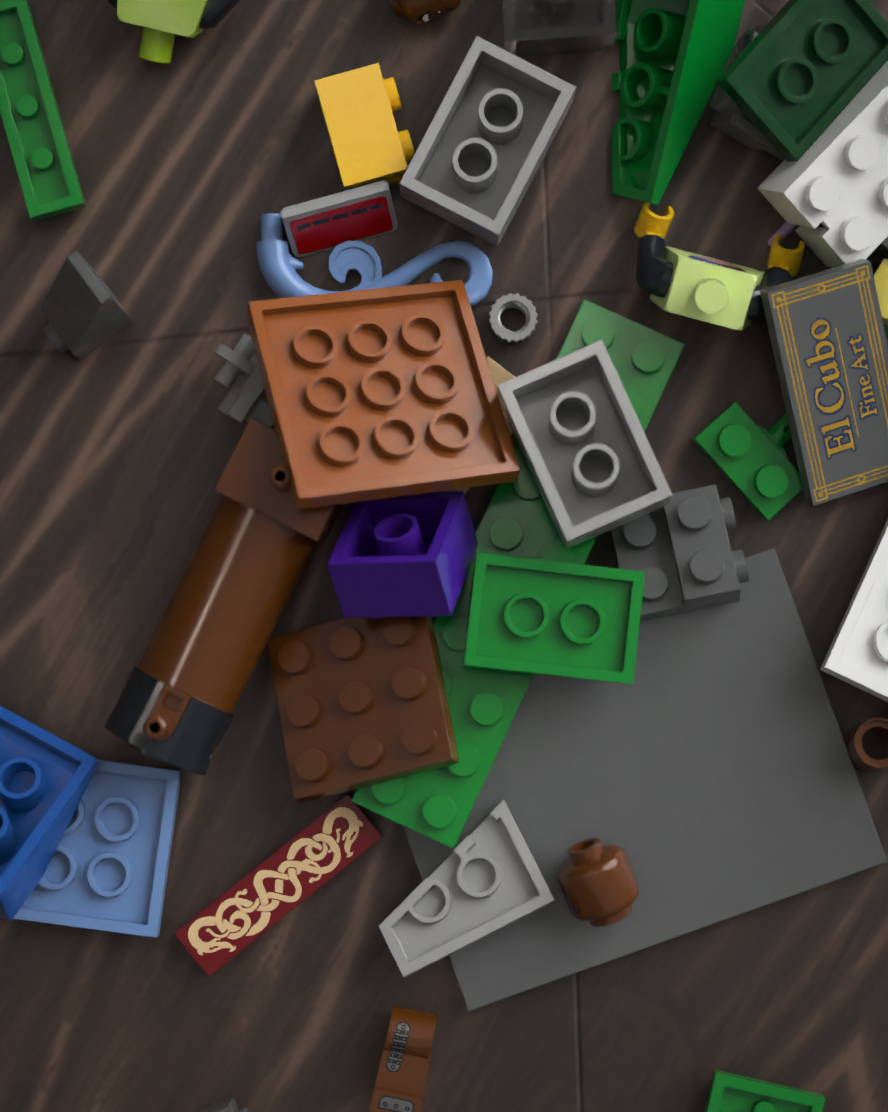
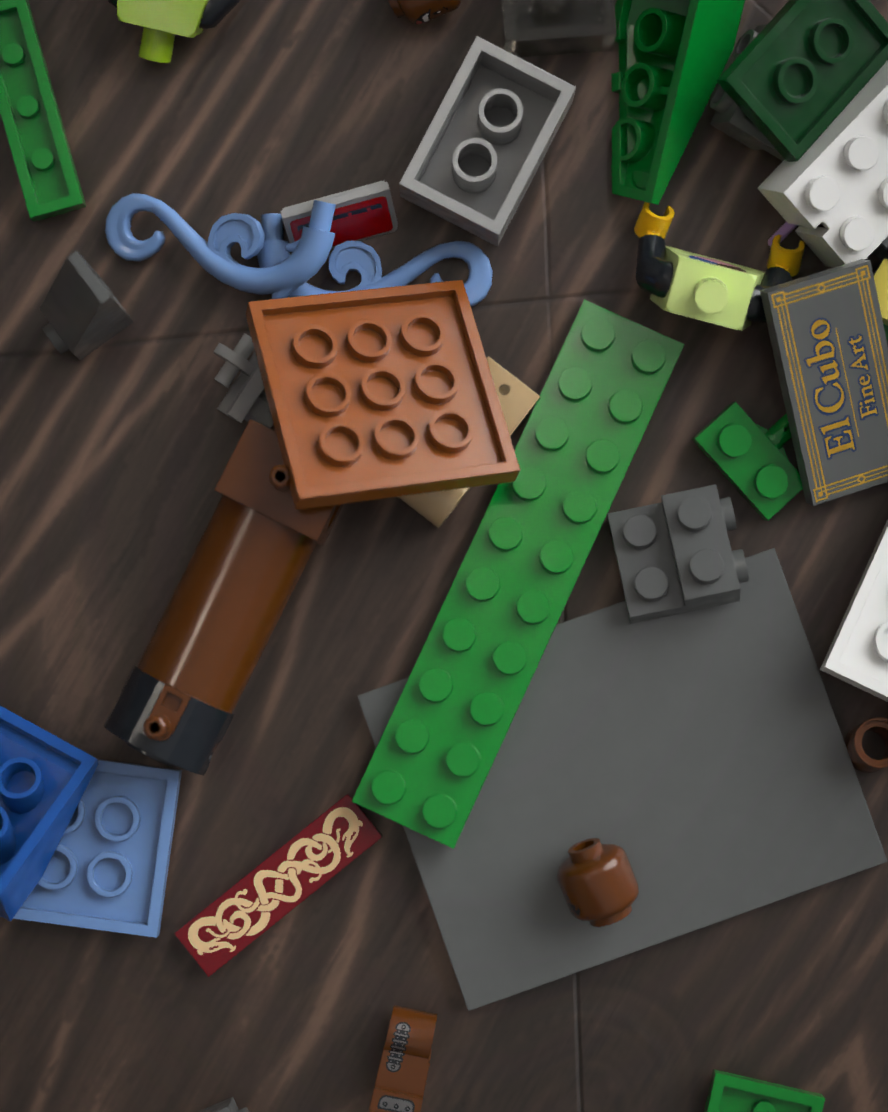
(214, 256): none -> medium blue plant
(361, 703): reddish brown plate -> none
(363, 128): yellow brick -> none
(404, 556): dark purple brick -> none
(469, 896): light grey wing -> none
(520, 303): light grey axle -> none
(553, 618): green plate -> none
(584, 444): light grey brick -> none

